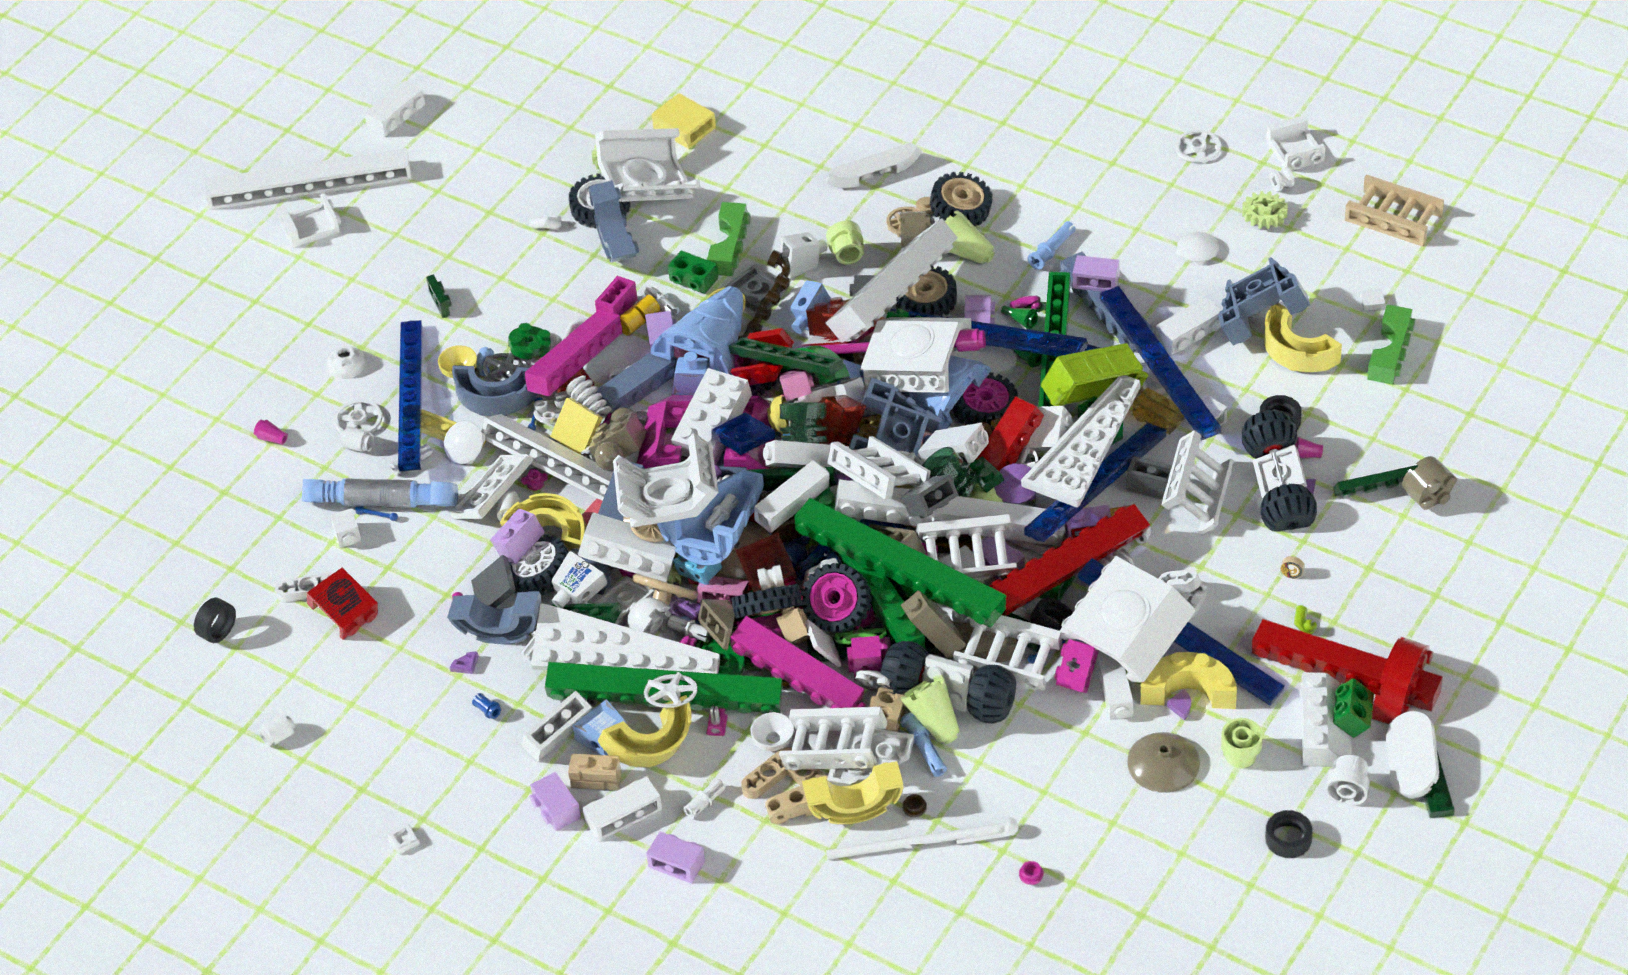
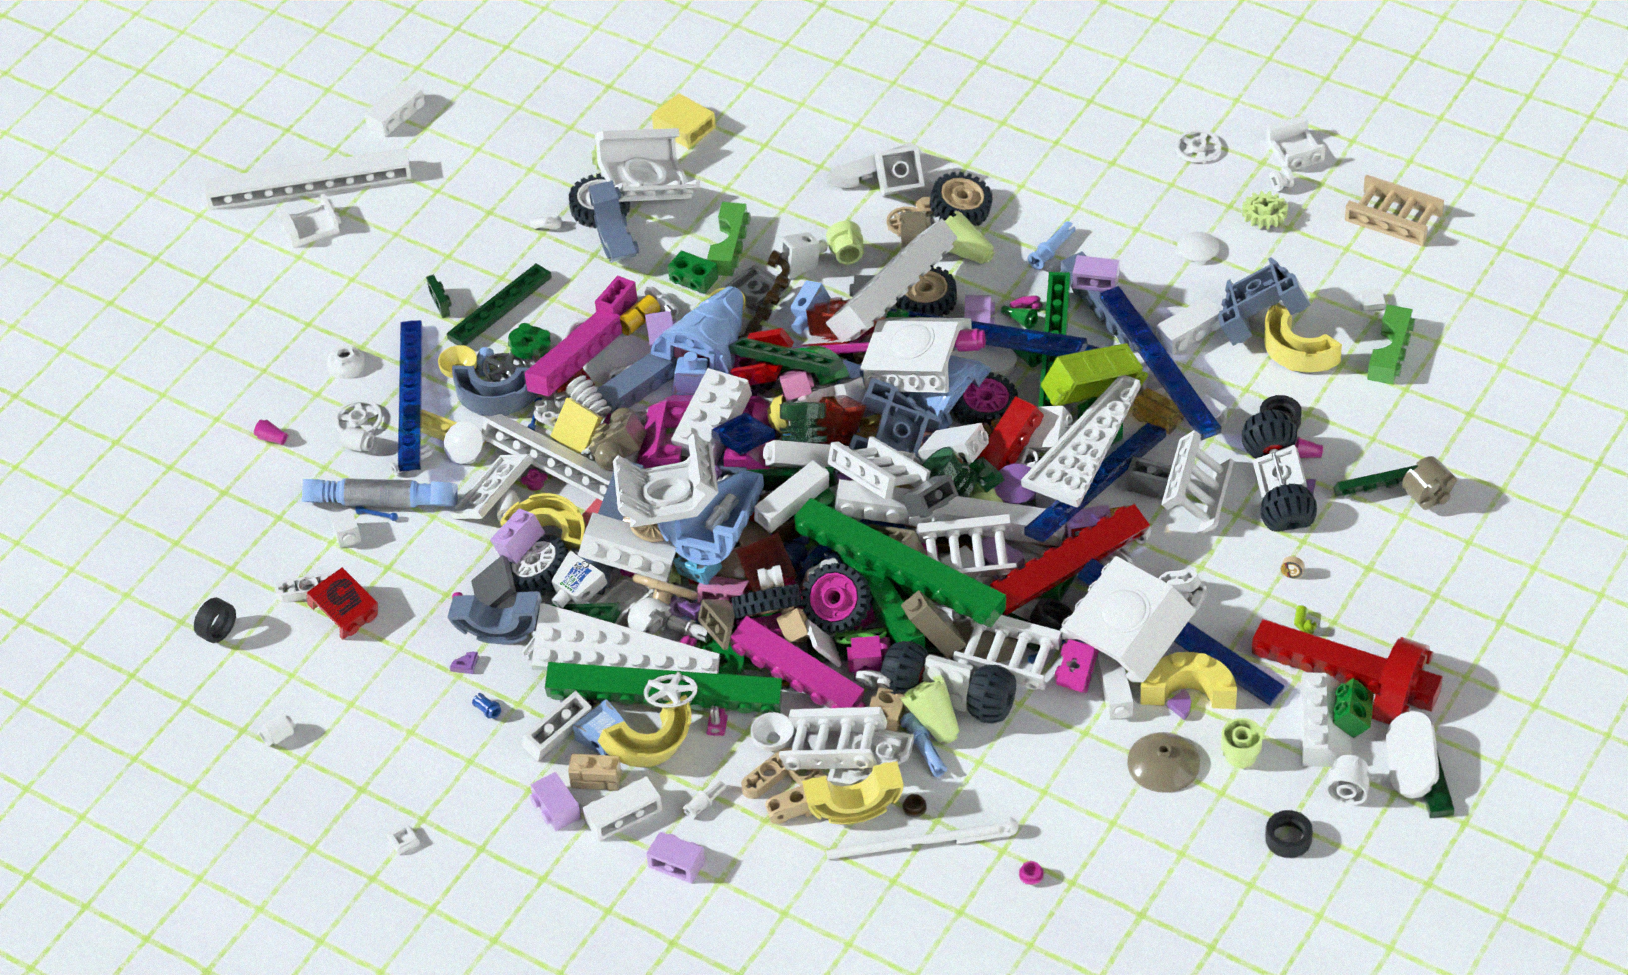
(499, 305): none -> dark green plate
(899, 170): none -> white brick

